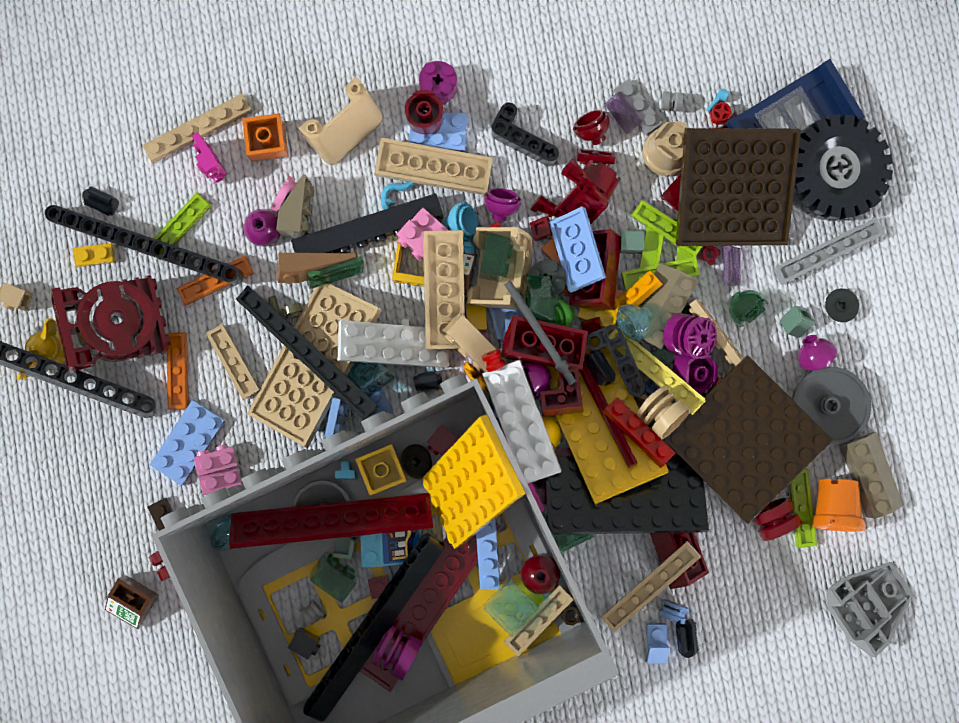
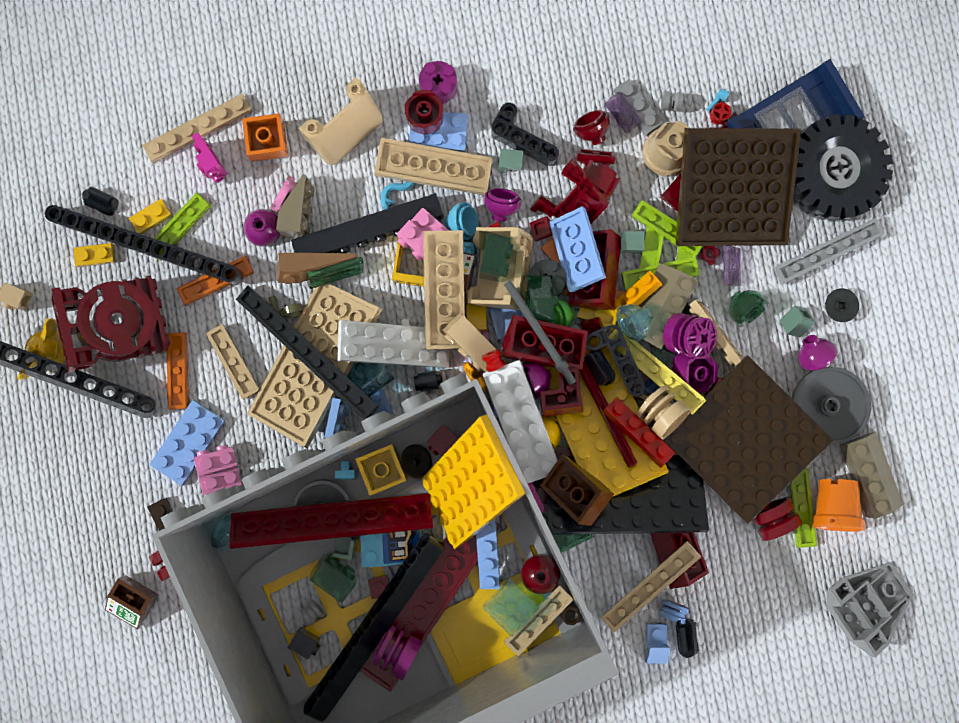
(150, 216): none -> yellow plate
(510, 160): none -> sand green panel
(576, 491): none -> reddish brown slope

